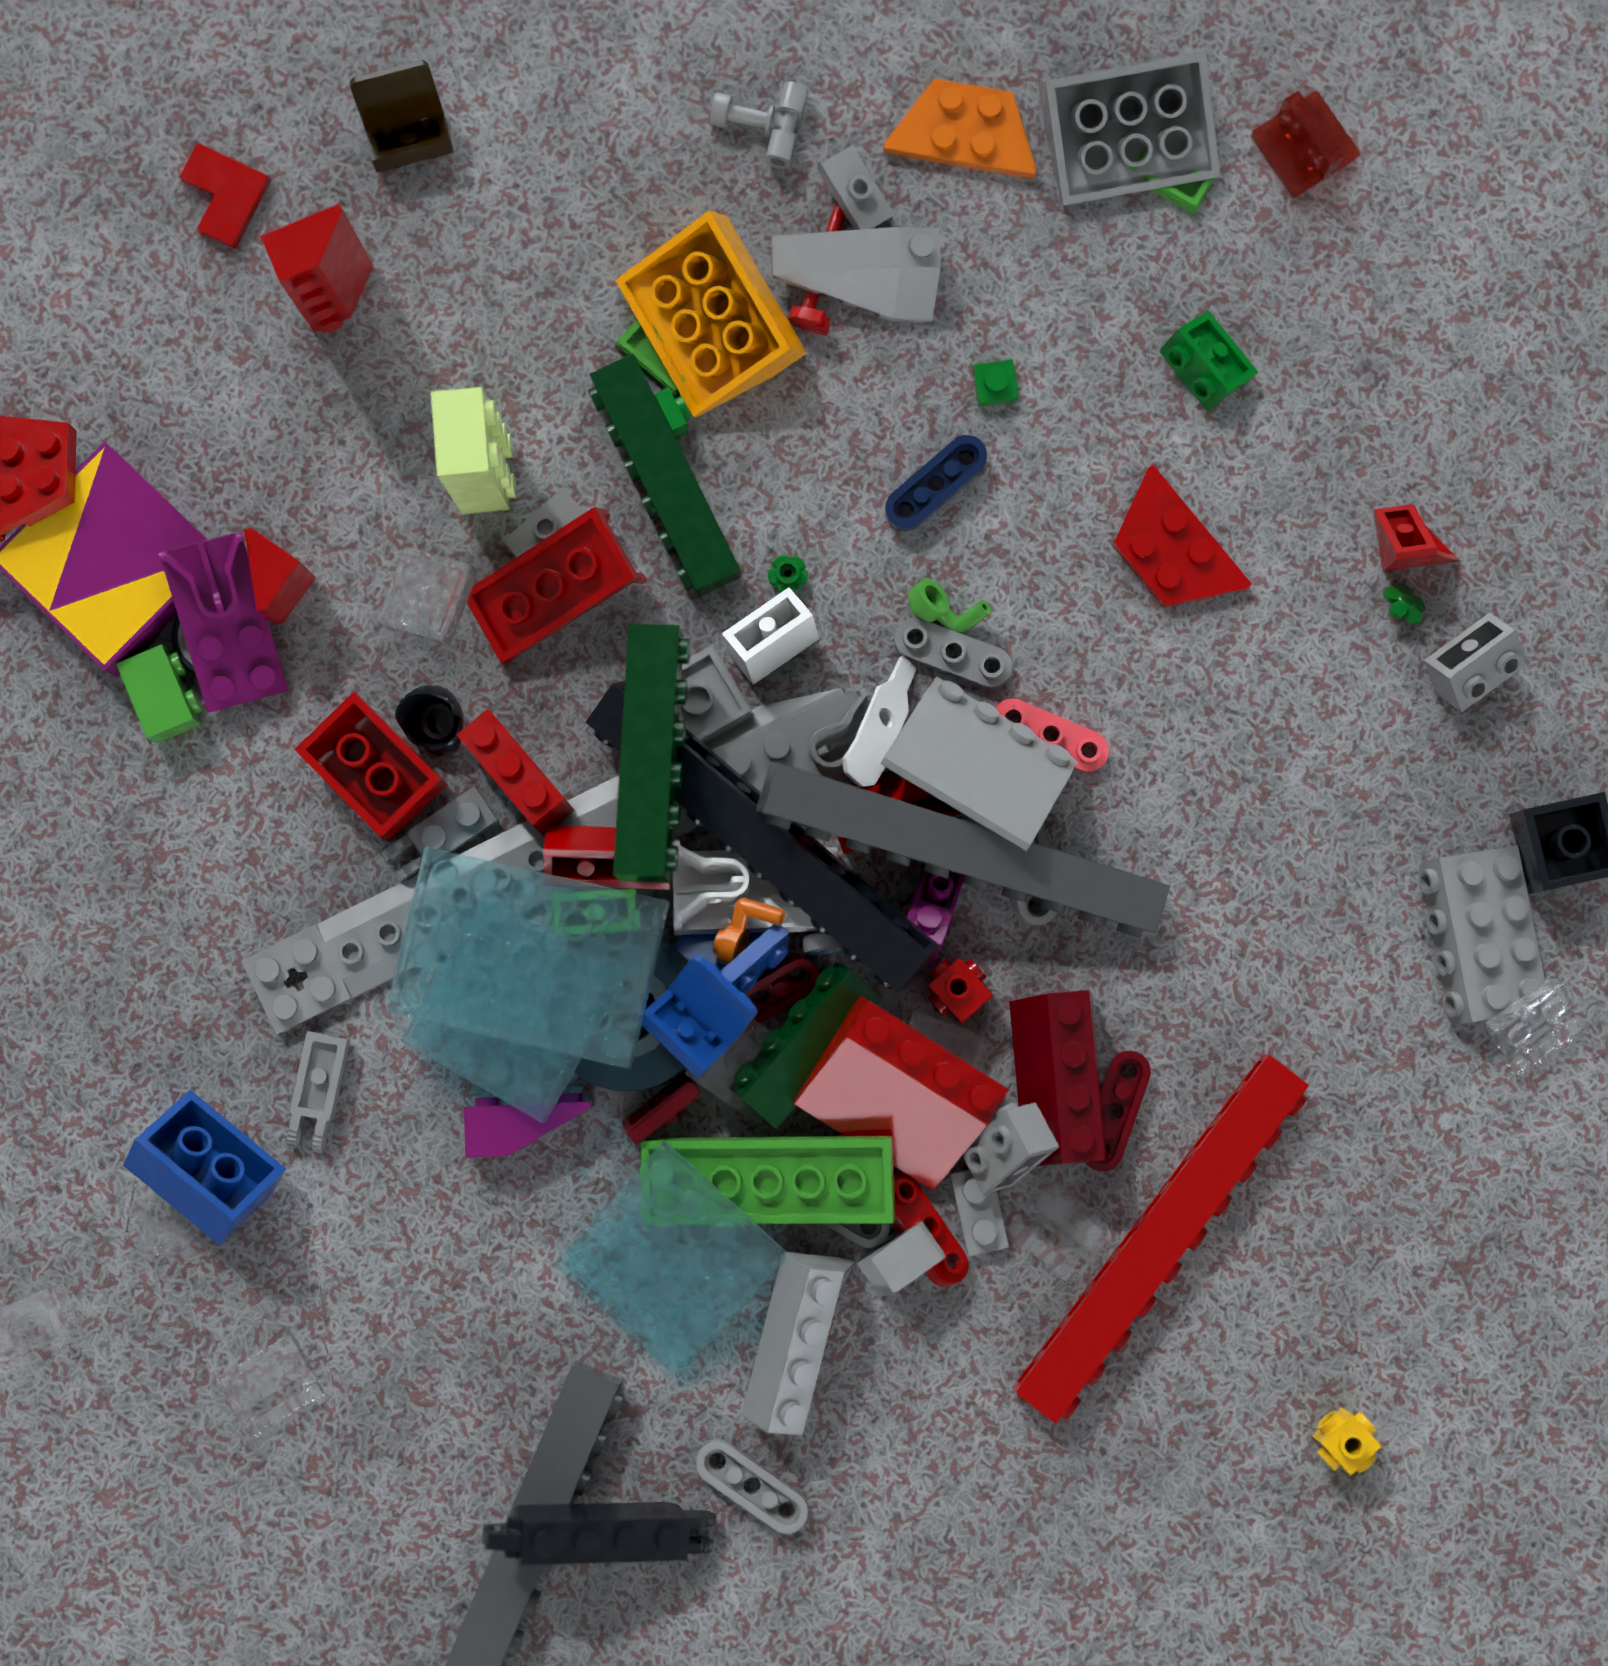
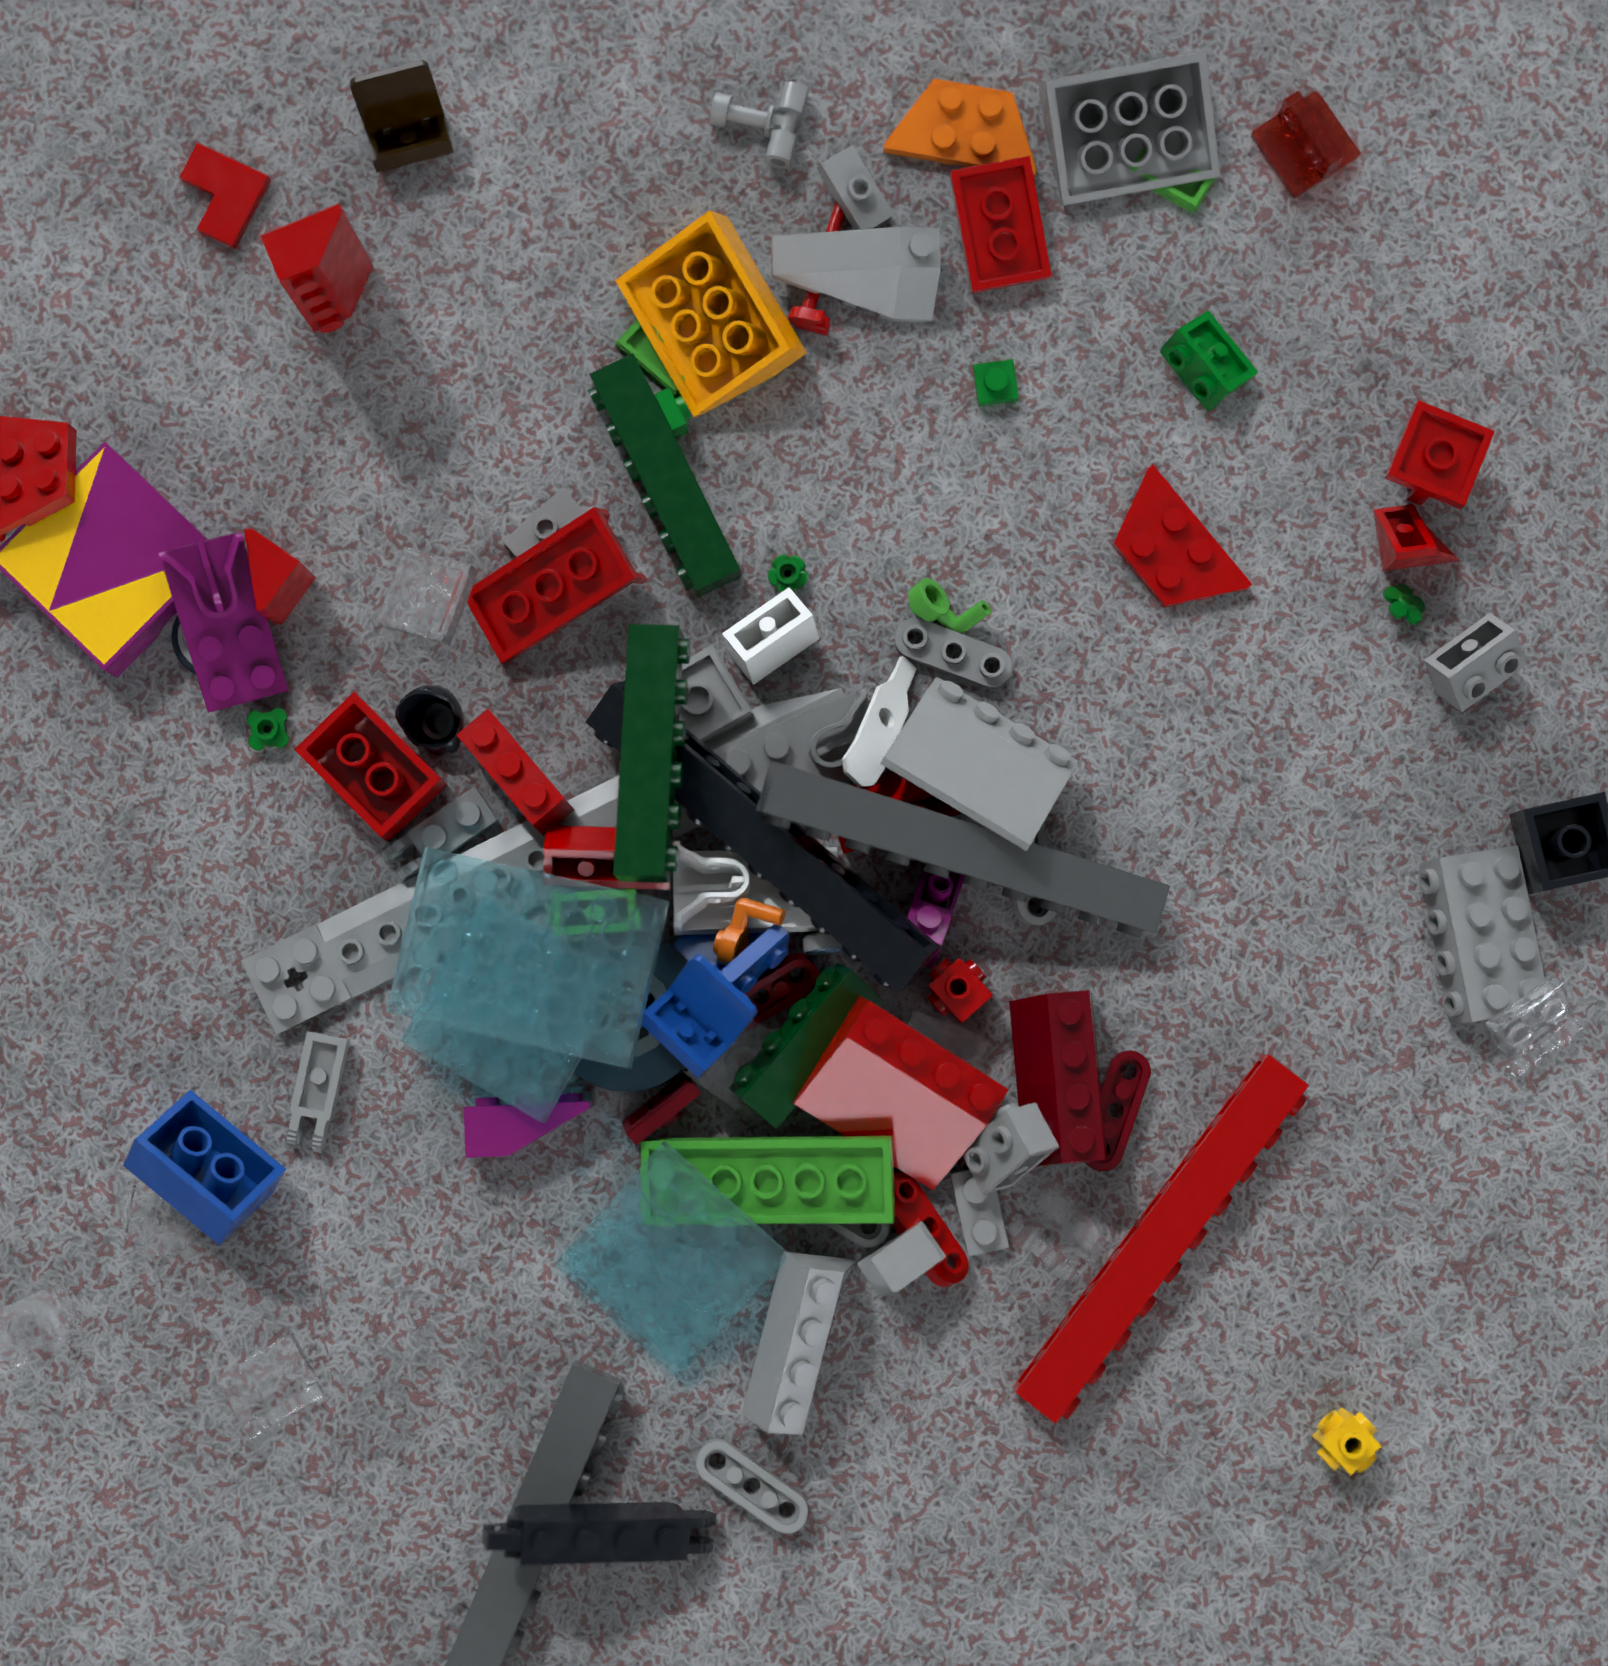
(160, 693): bright green brick -> none
(259, 721): none -> green plate
(472, 450): yellowish green brick -> none
(944, 467): dark blue plate -> none
(1000, 224): none -> red plate
(1070, 735): coral plate -> none
(1439, 456): none -> red bracket

